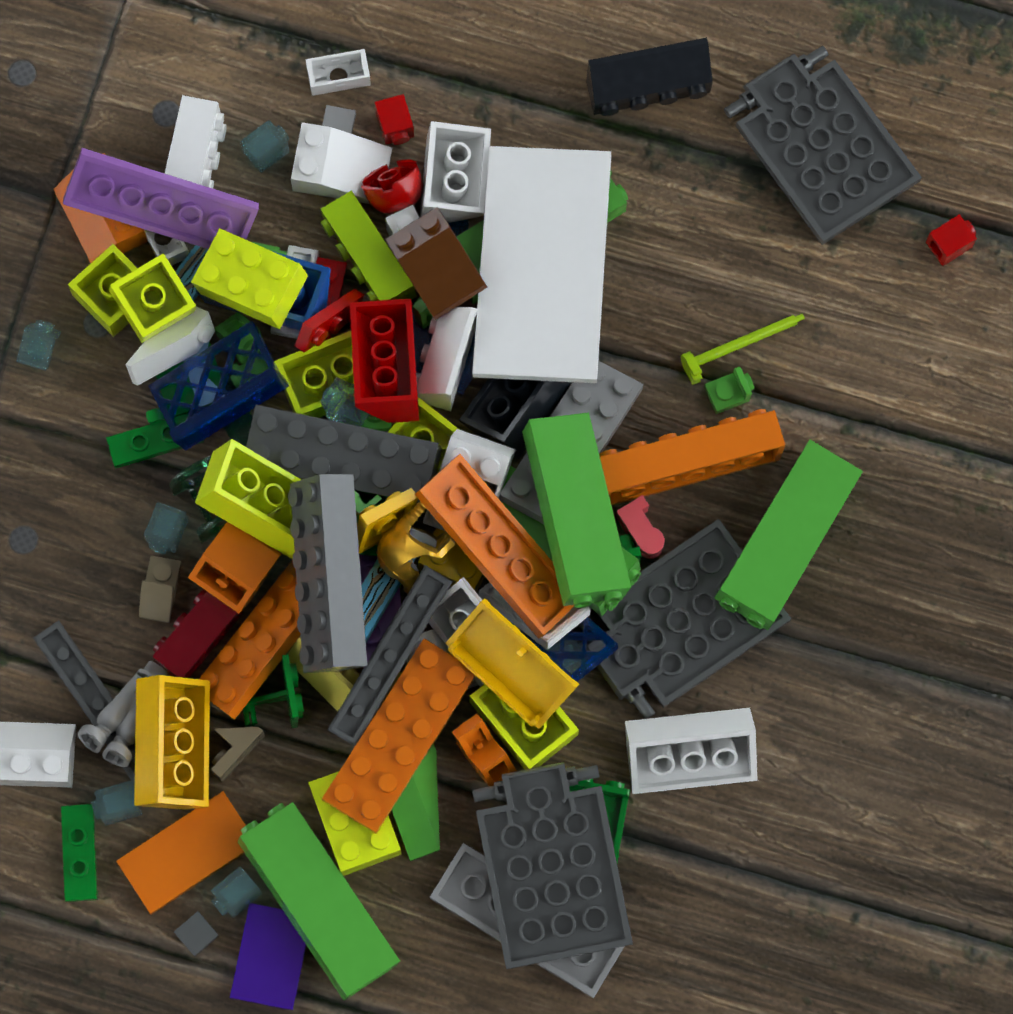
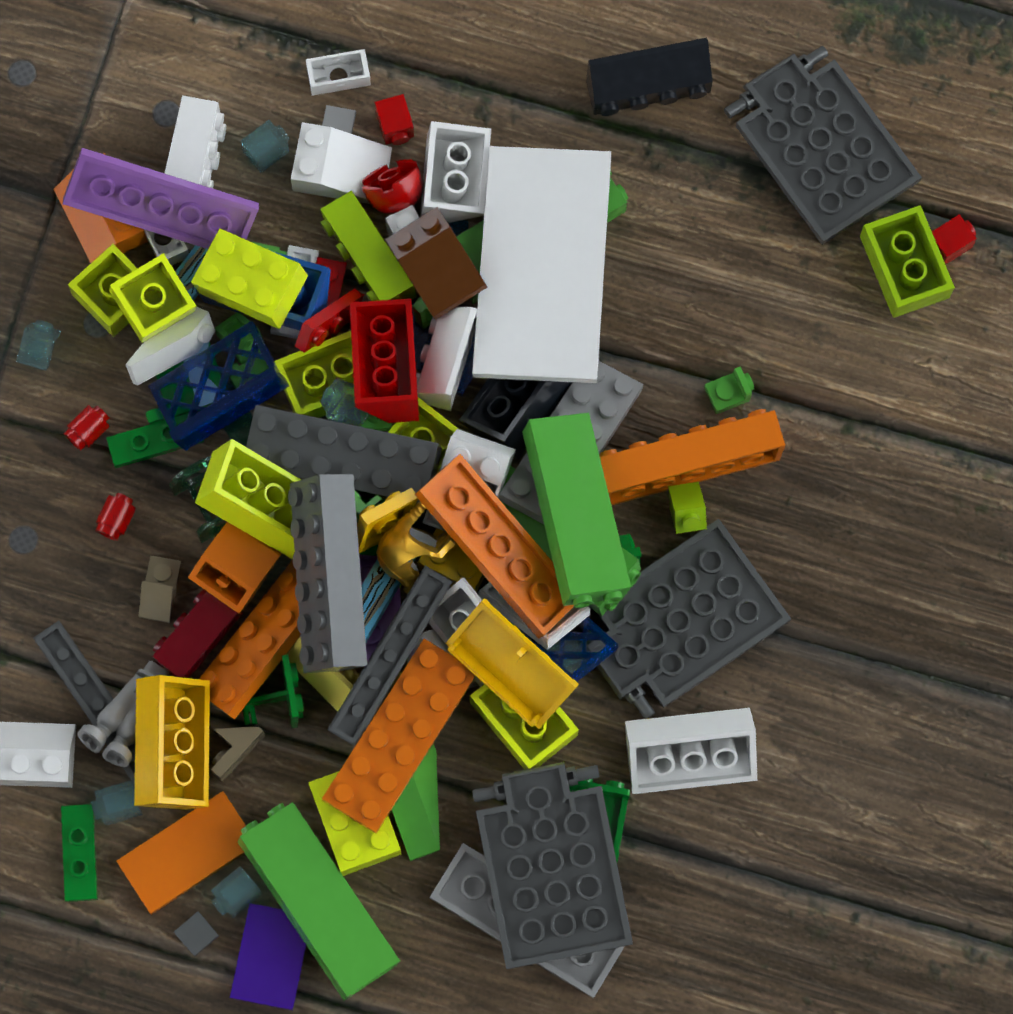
(87, 427): none -> red brick
(115, 516): none -> red brick
(165, 528): clear light blue brick -> none
(482, 750): orange brick -> none
(644, 535): coral leg -> none
(687, 507): none -> lime brick
(692, 364): lime piece -> none
(788, 536): bright green brick -> none
(907, 261): none -> lime brick

